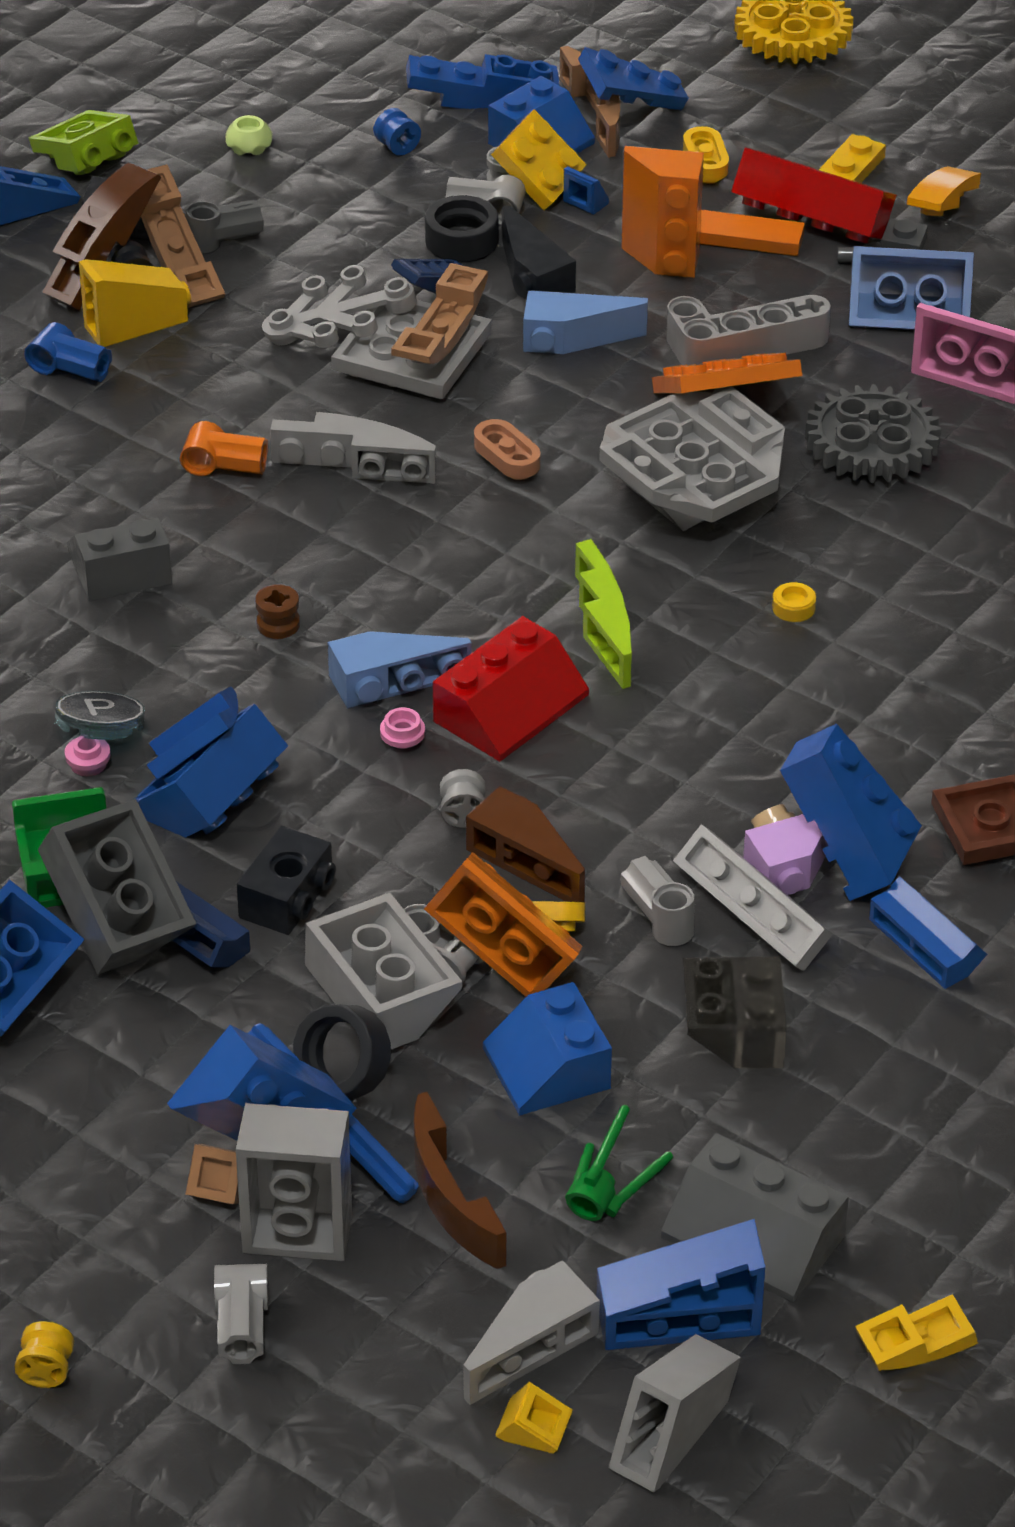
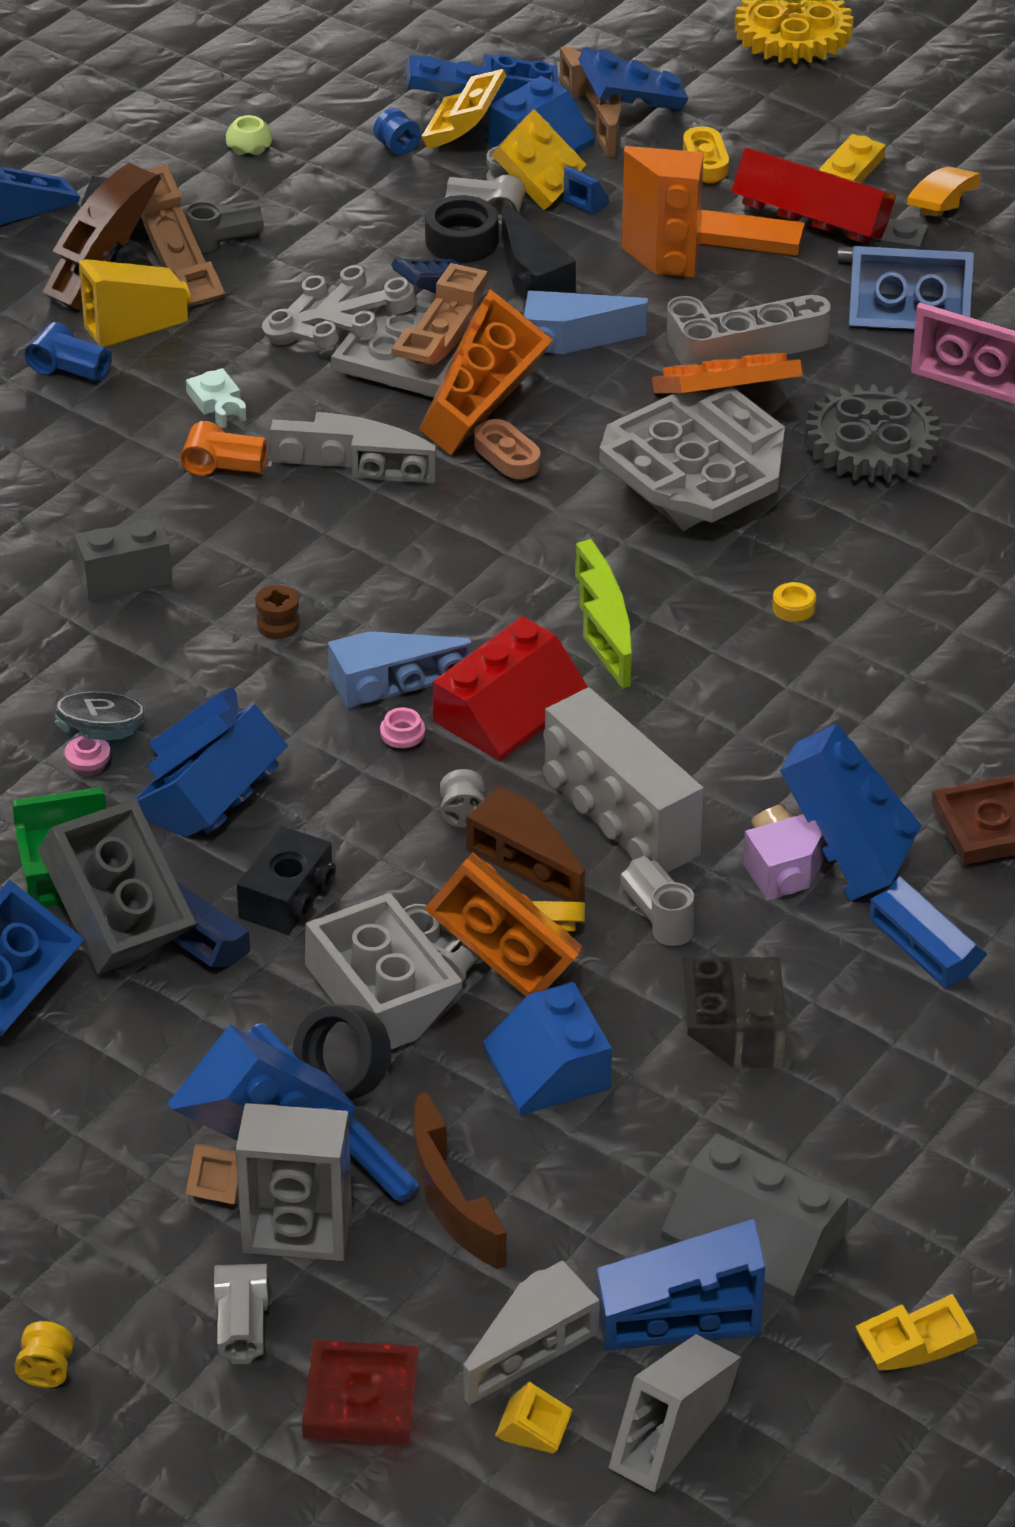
(86, 140): lime plate -> none
(216, 393): none -> light aqua plate
(360, 1392): none -> clear red plate
(463, 110): none -> yellow slope
(486, 368): none -> orange wedge
(594, 1188): green plant -> none
(622, 781): none -> light grey brick
(753, 897): light grey plate -> none

